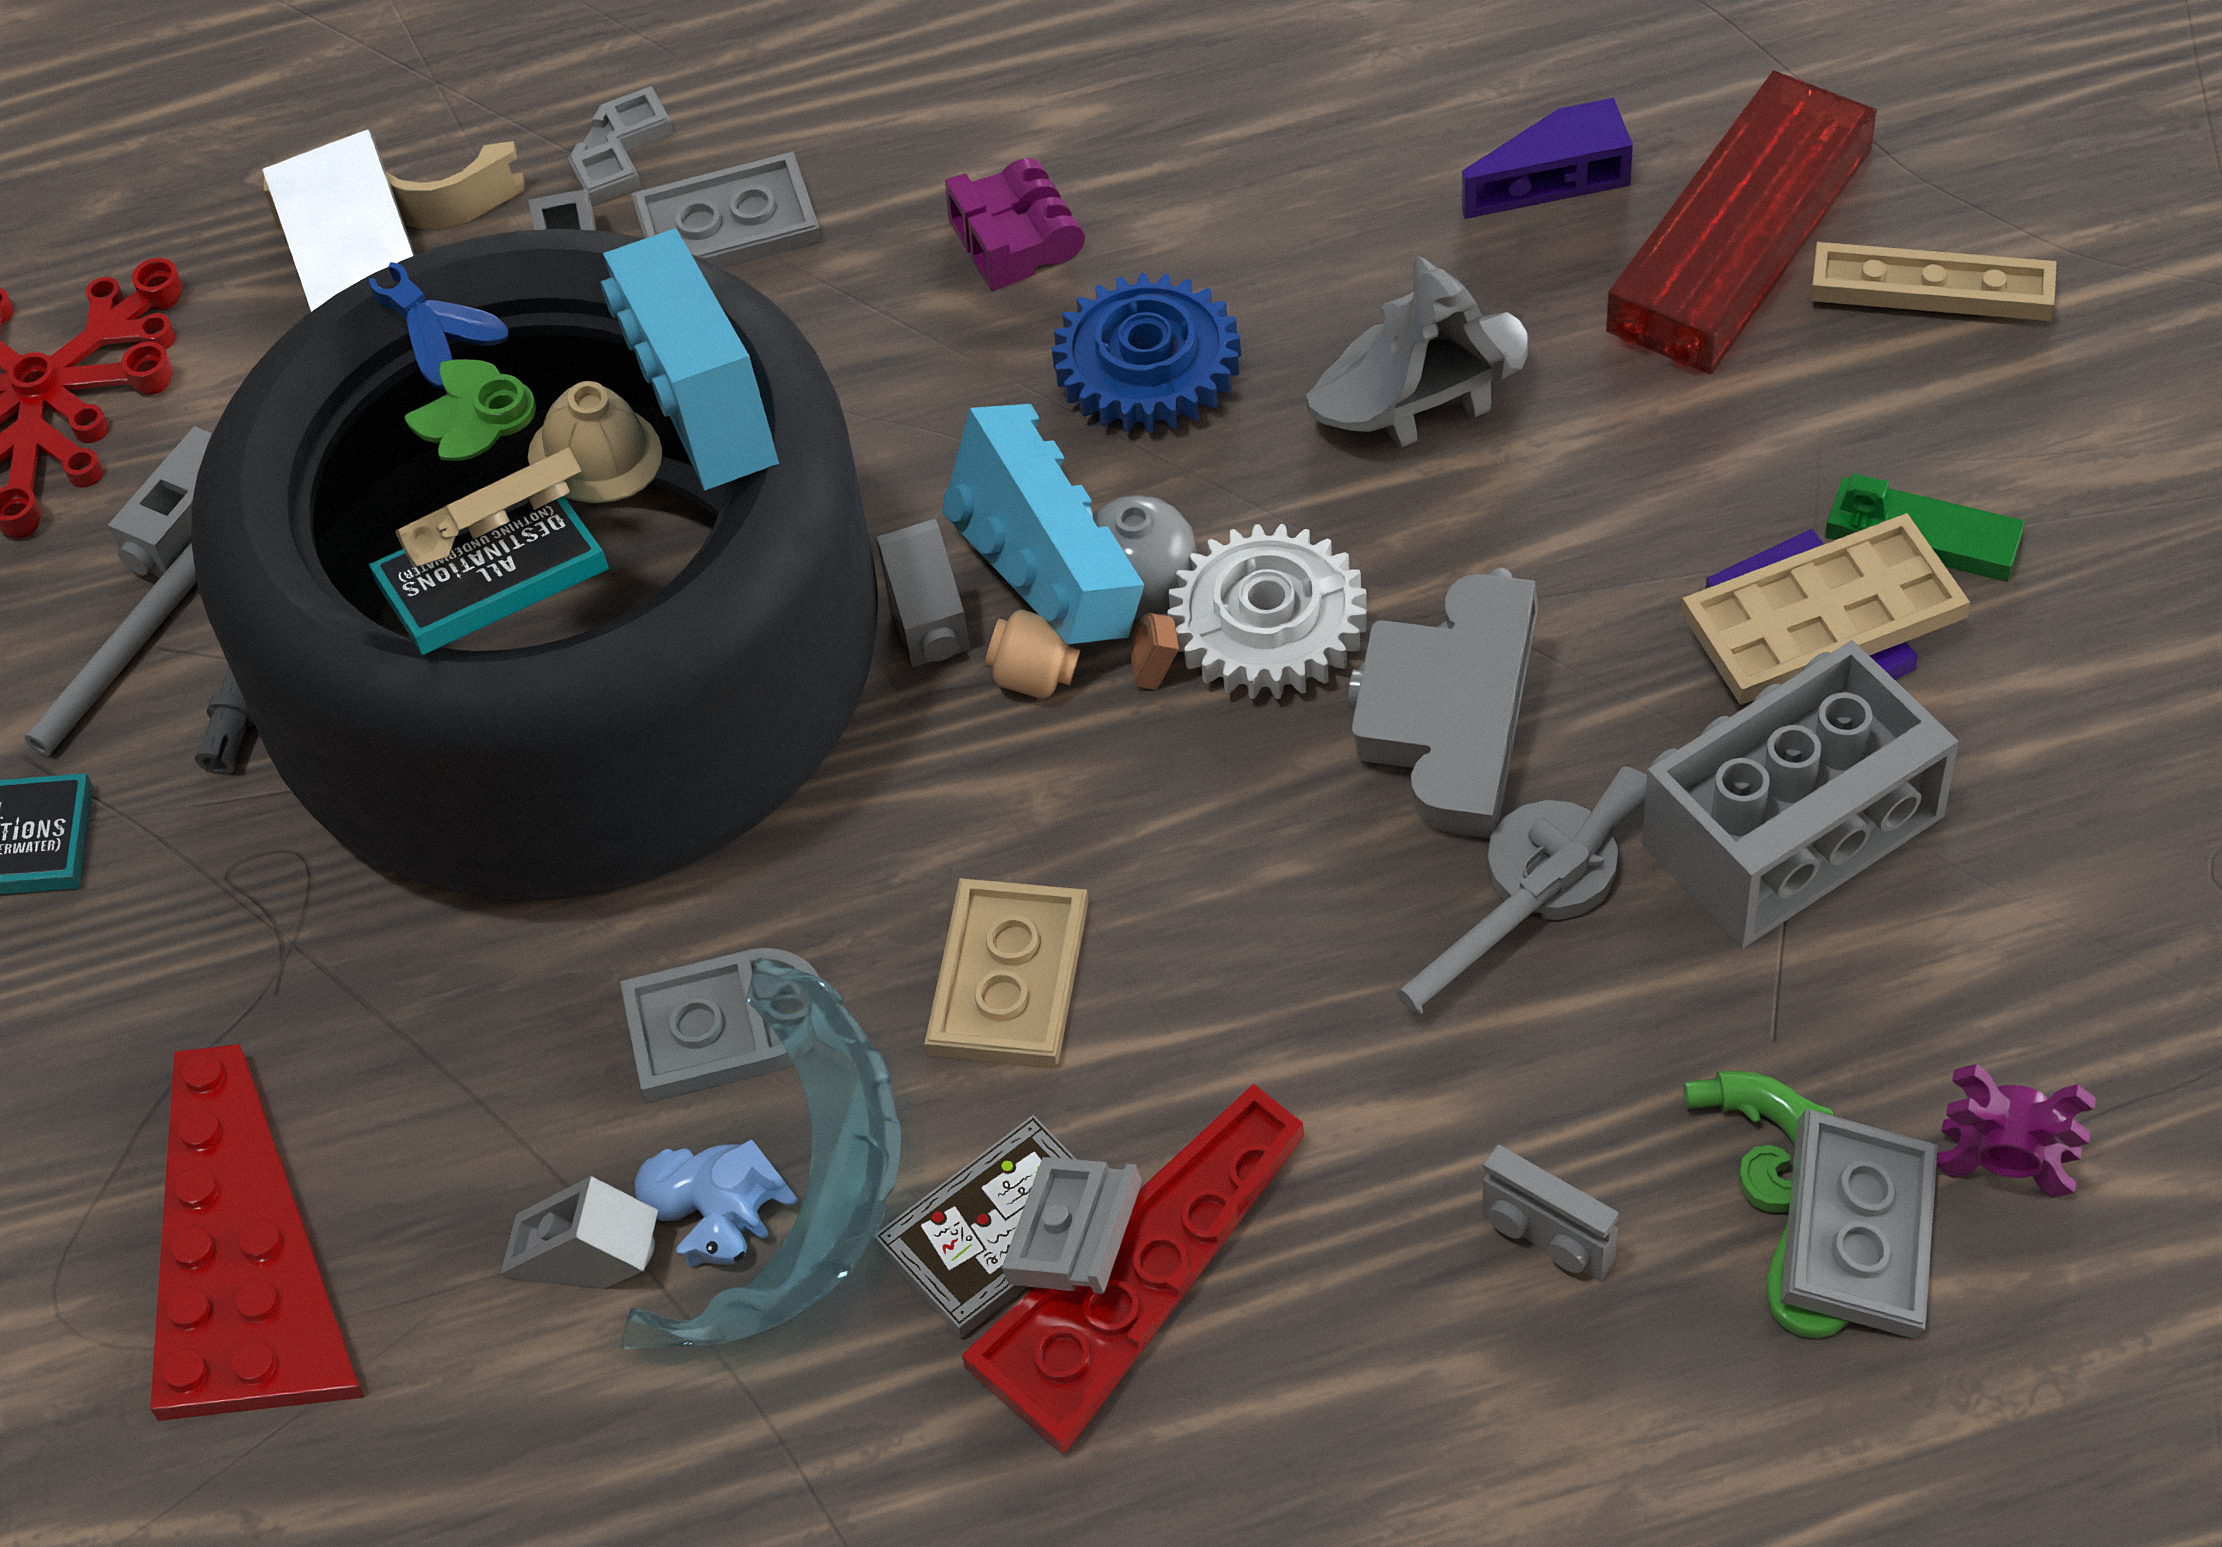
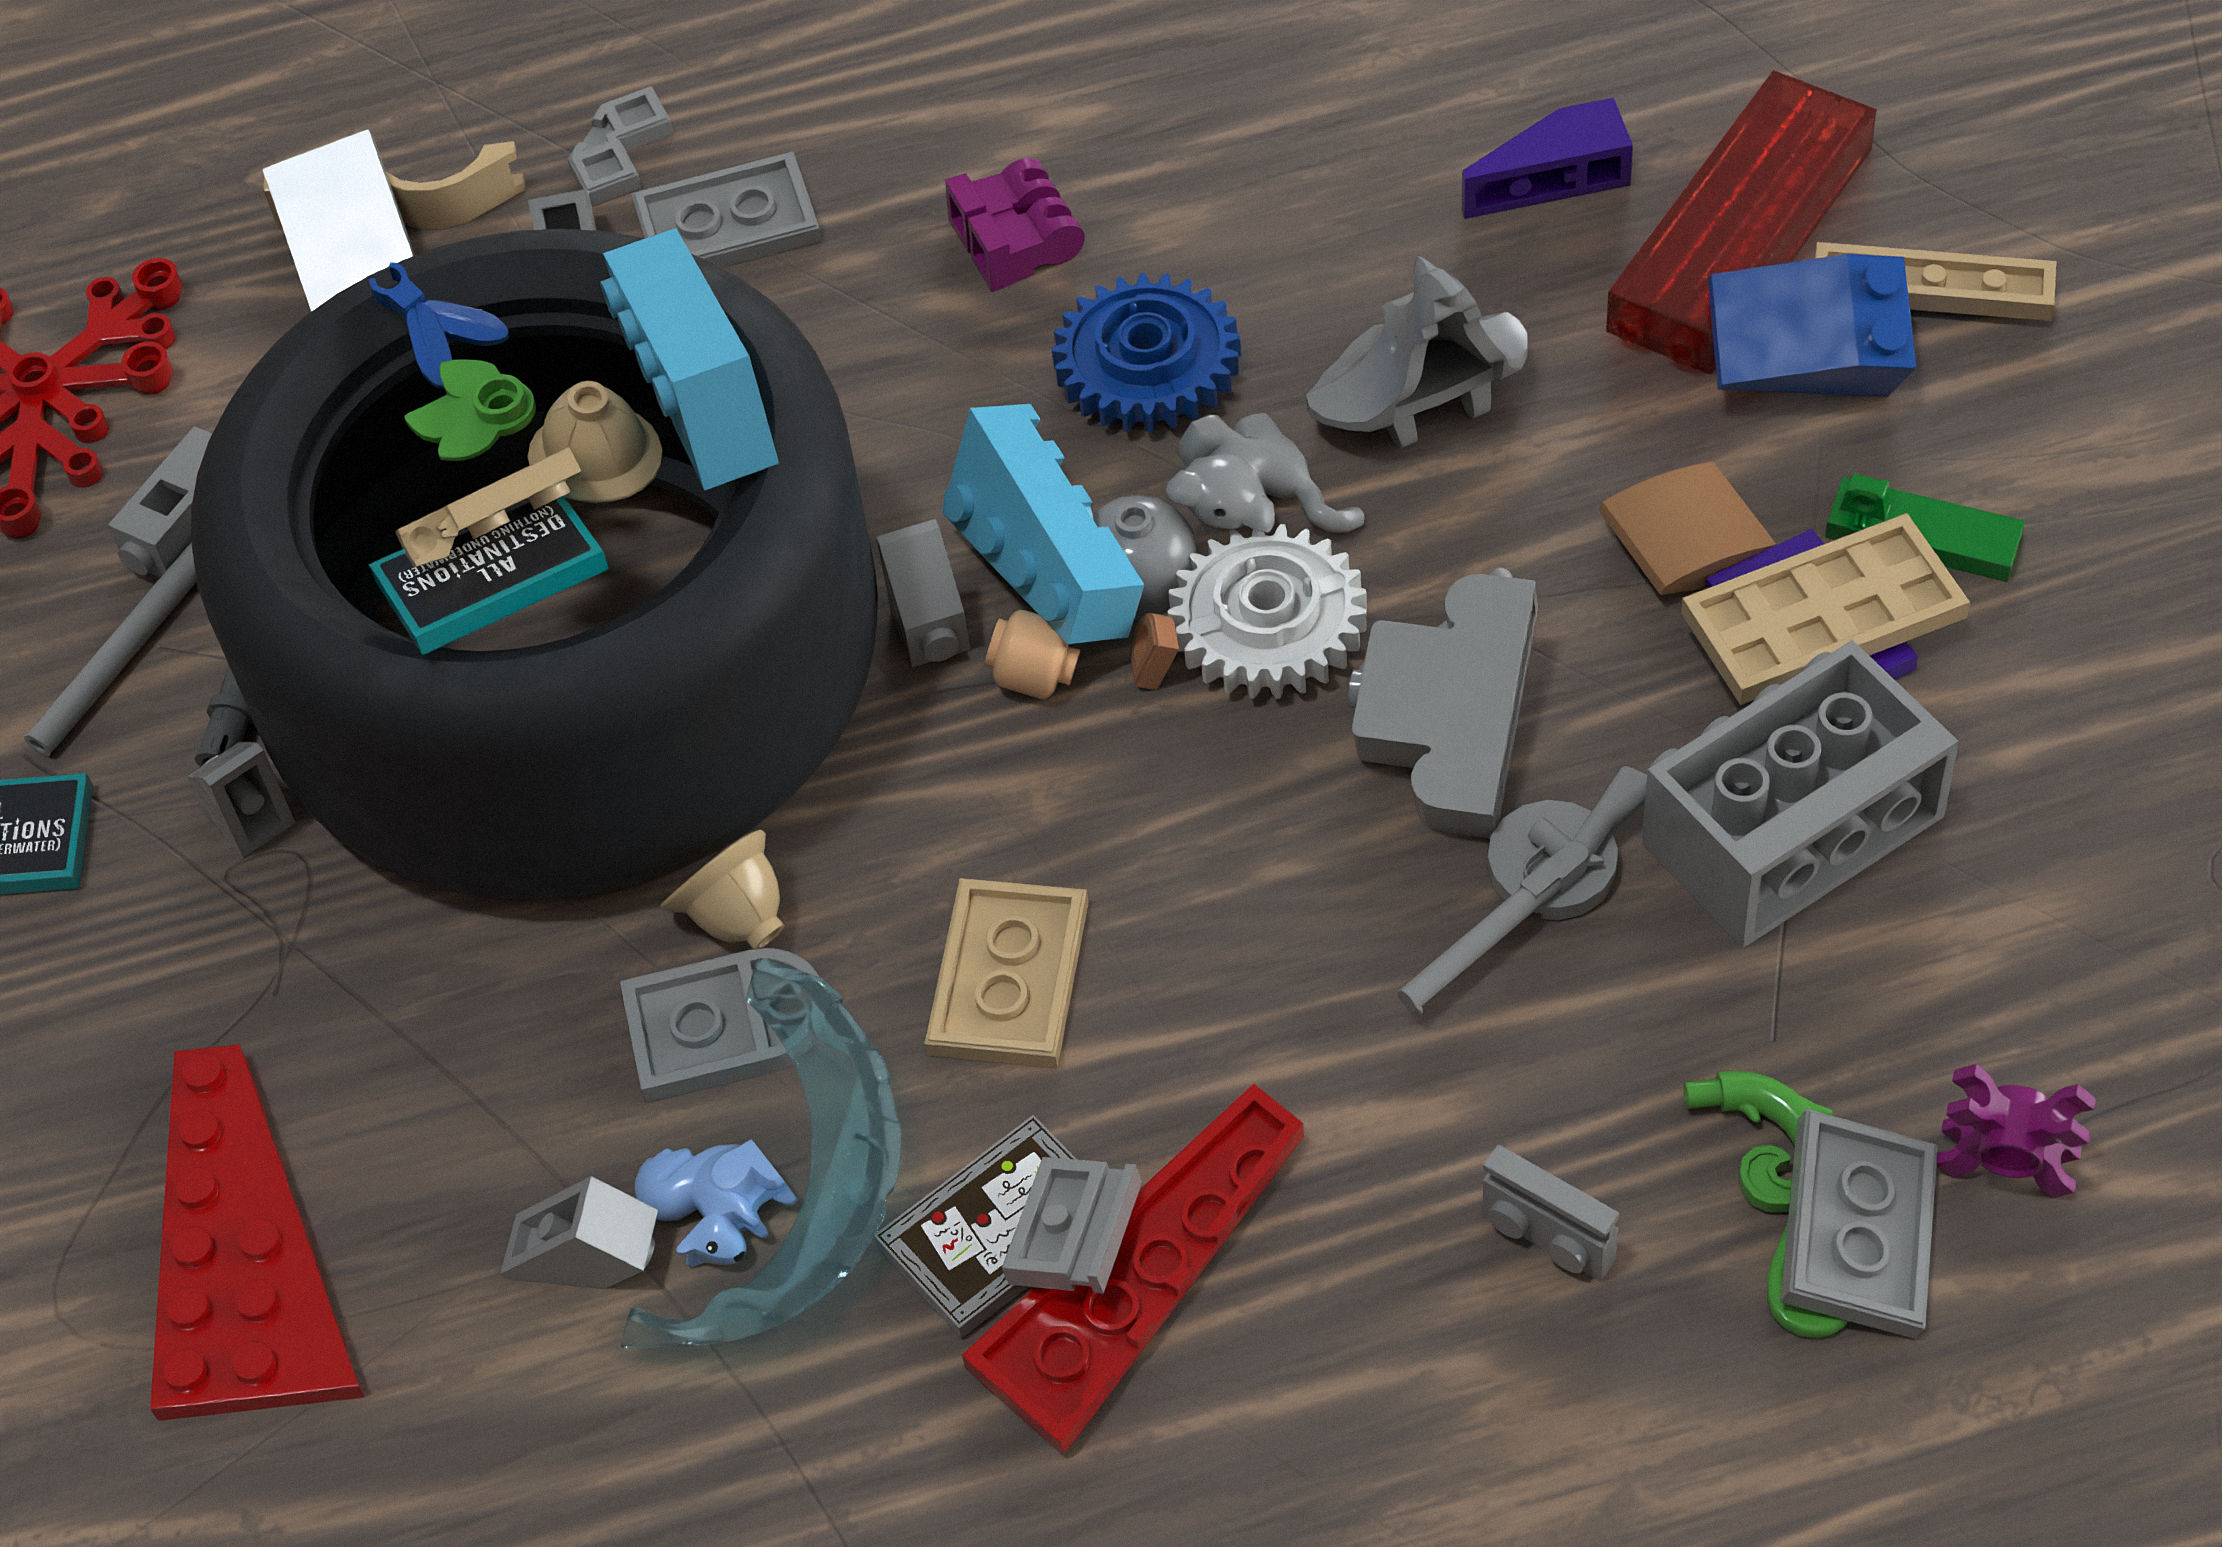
(242, 797): none -> light grey slope
(733, 894): none -> tan hat
(1237, 468): none -> light grey animal
(1685, 526): none -> medium nougat slope
(1814, 326): none -> blue slope

